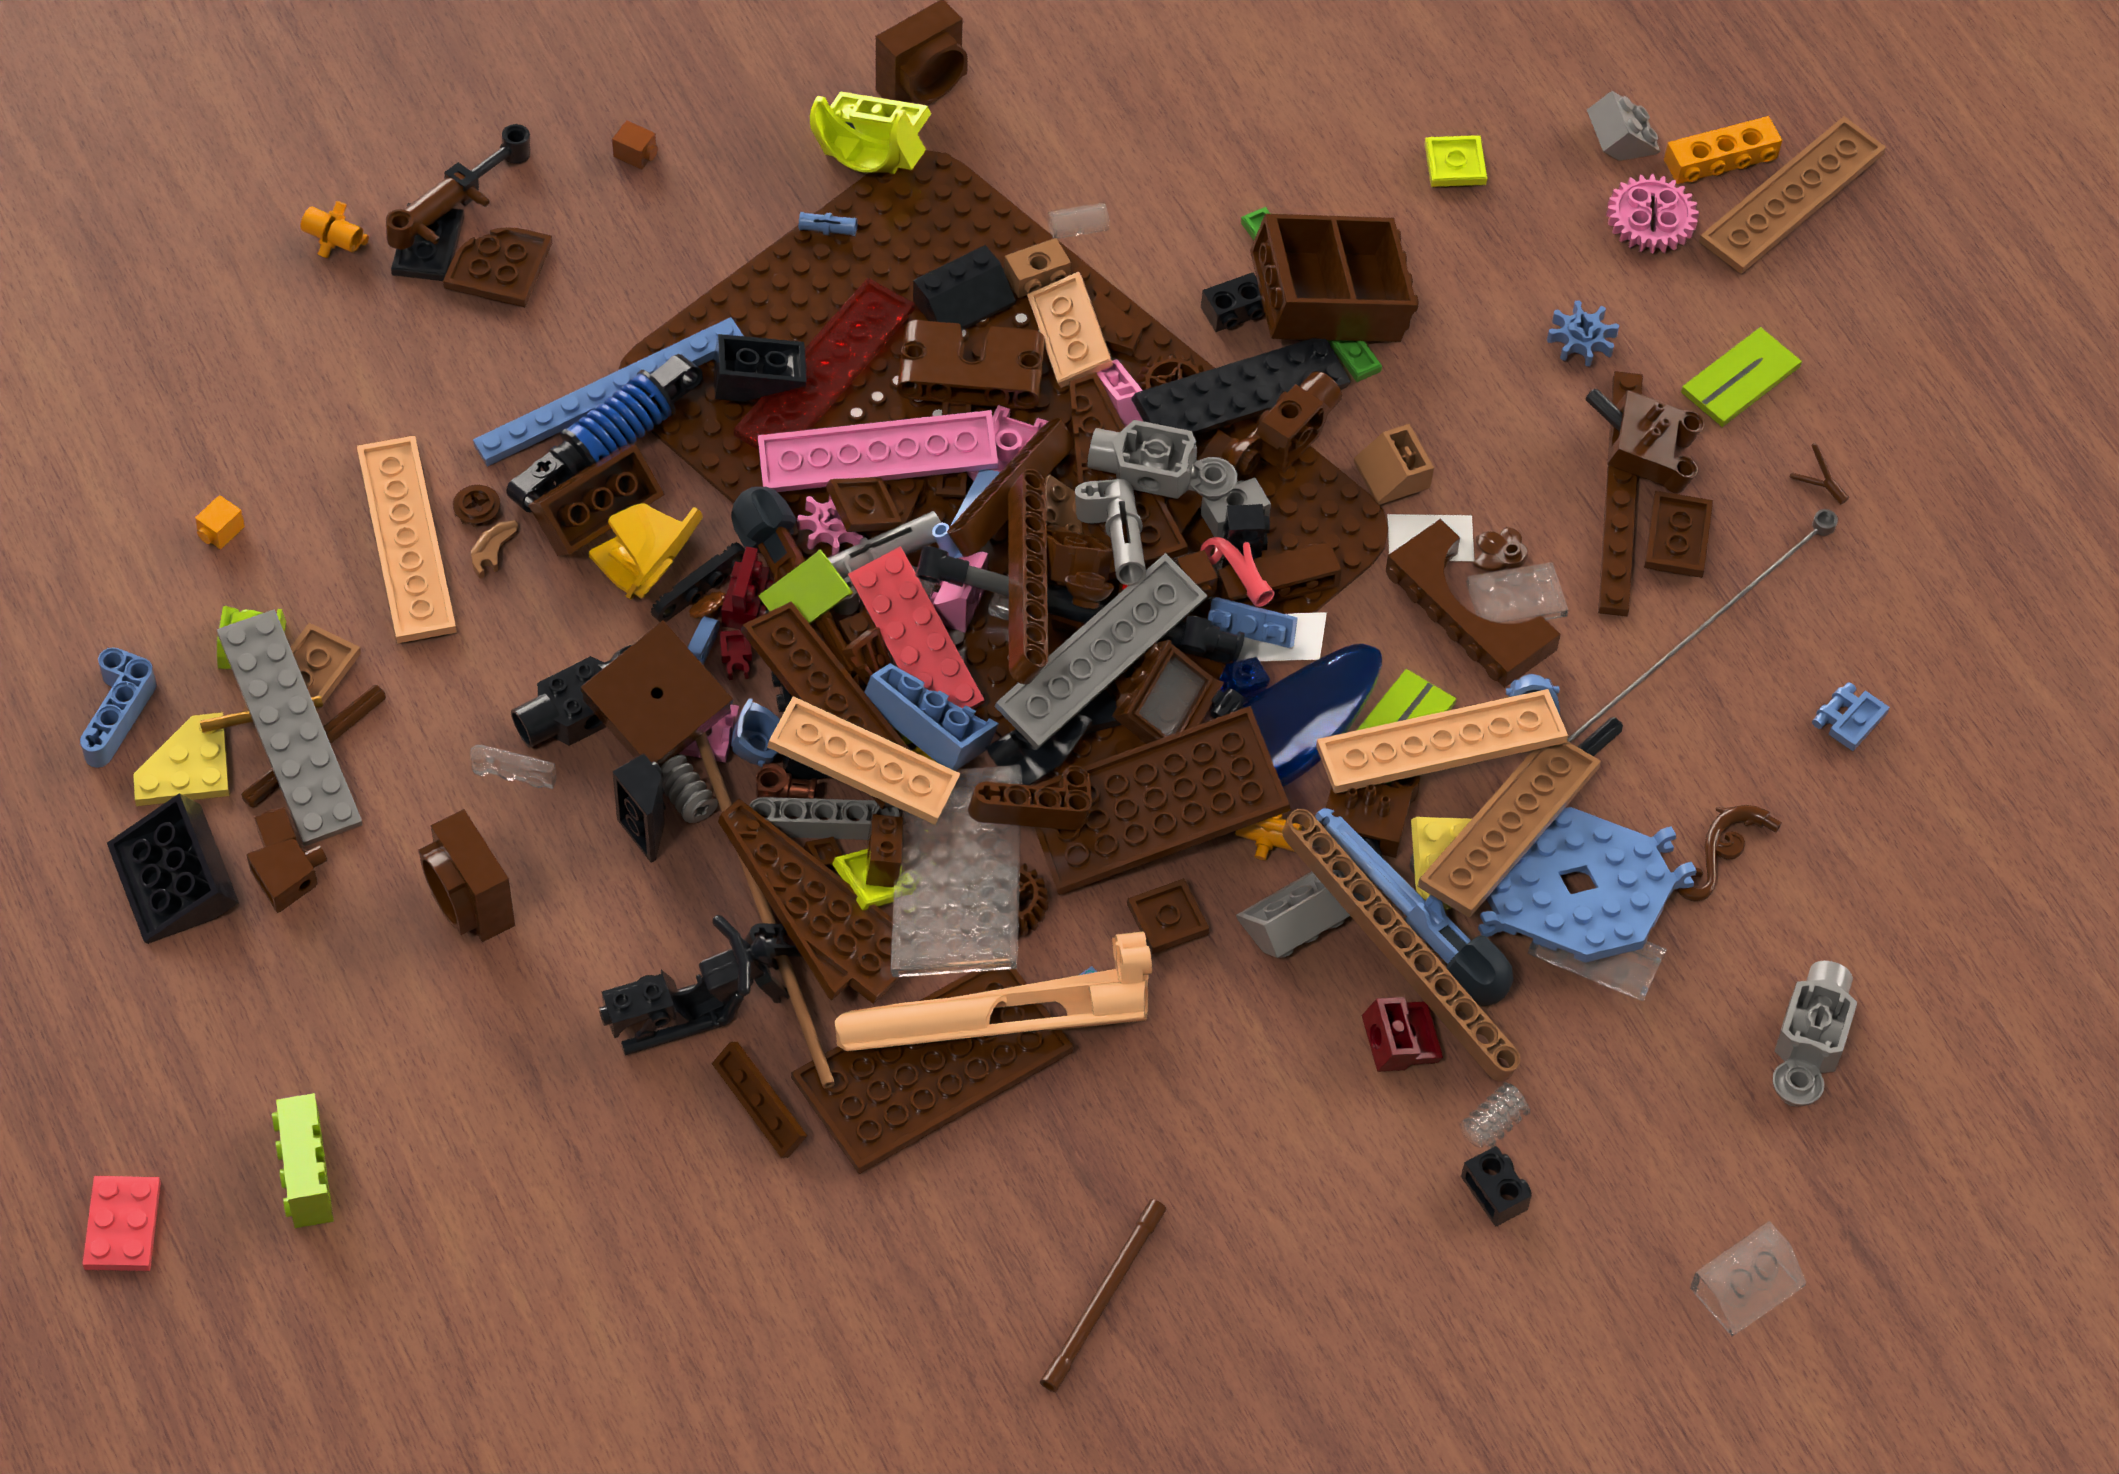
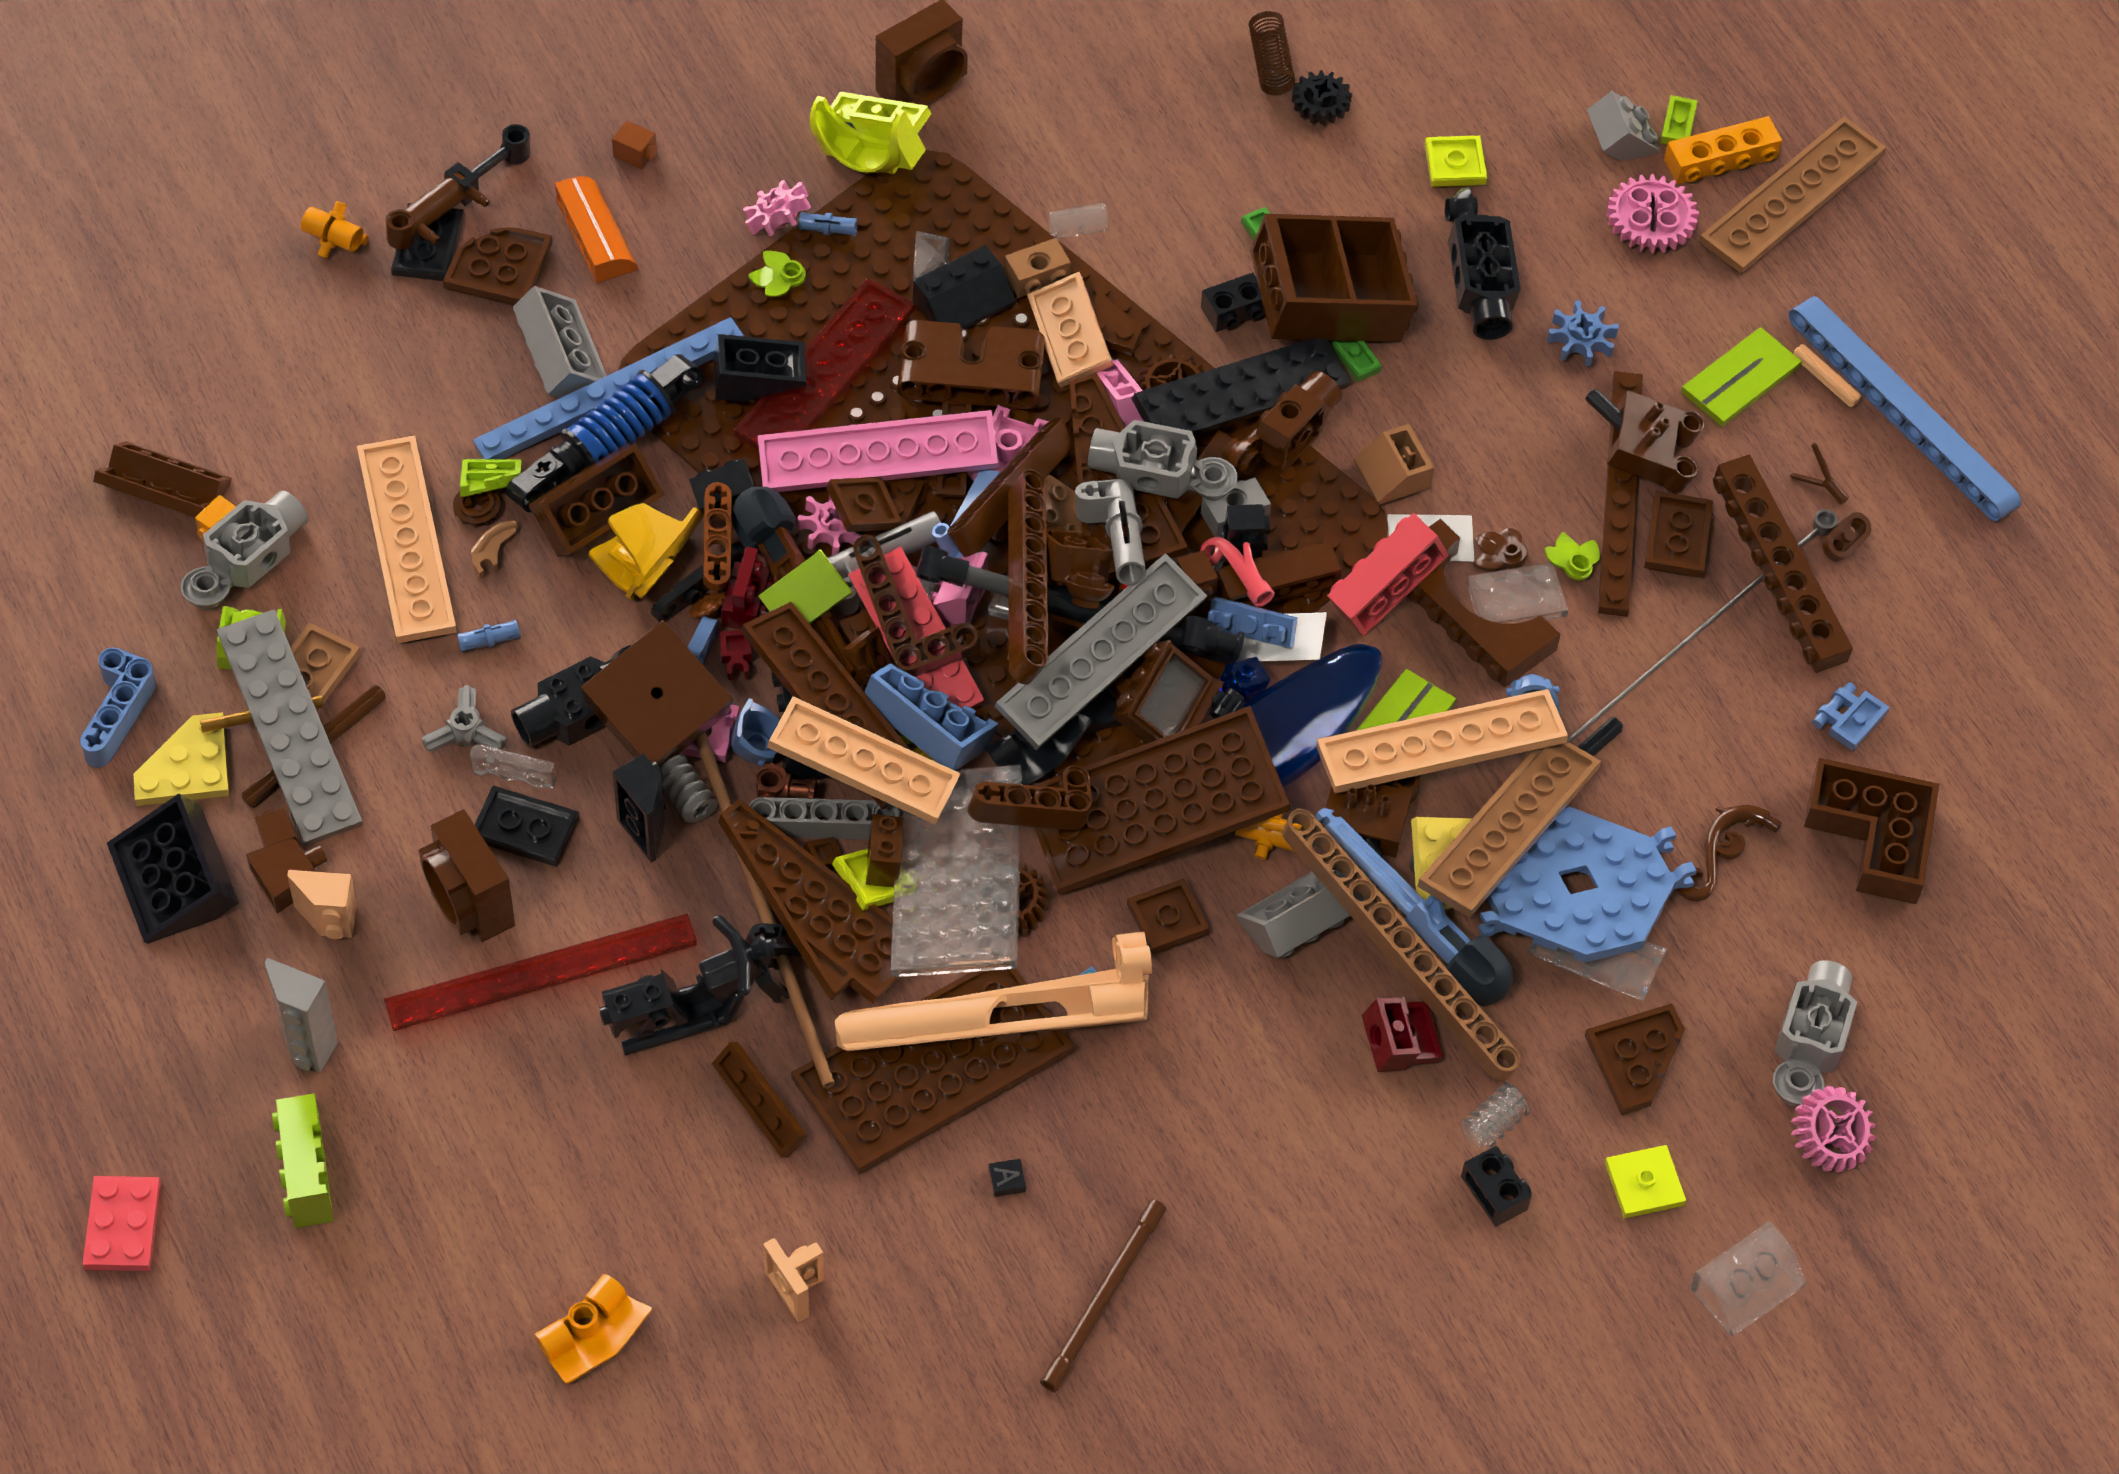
(161, 479): none -> reddish brown slope
(243, 548): none -> light grey brick
(302, 1015): none -> light grey slope
(325, 901): none -> light nougat slope
(464, 726): none -> light grey bush
(487, 474): none -> lime wing
(488, 636): none -> medium blue pin
(526, 825): none -> black tile
(540, 972): none -> clear red plate
(558, 341): none -> light grey slope
(581, 1348): none -> light orange panel
(594, 228): none -> orange brick
(717, 536): none -> dark orange beam
(734, 474): none -> black brick
(777, 208): none -> bright pink gear
(777, 273): none -> lime plate
(794, 1275): none -> light nougat bracket
(898, 619): none -> reddish brown beam
(930, 253): none -> clear slope
(1007, 1177): none -> black tile
(1269, 35): none -> reddish brown piece
(1321, 97): none -> black gear
(1387, 574): none -> coral brick
(1482, 265): none -> black brick
(1572, 558): none -> lime plate
(1636, 1054): none -> reddish brown plate
(1645, 1181): none -> neon yellow plate
(1678, 119): none -> lime plate
(1744, 475): none -> reddish brown brick
(1827, 376): none -> light nougat axle
(1845, 538): none -> reddish brown plate
(1852, 1144): none -> bright pink gear
(1885, 811): none -> reddish brown brick
(1905, 409): none -> medium blue beam

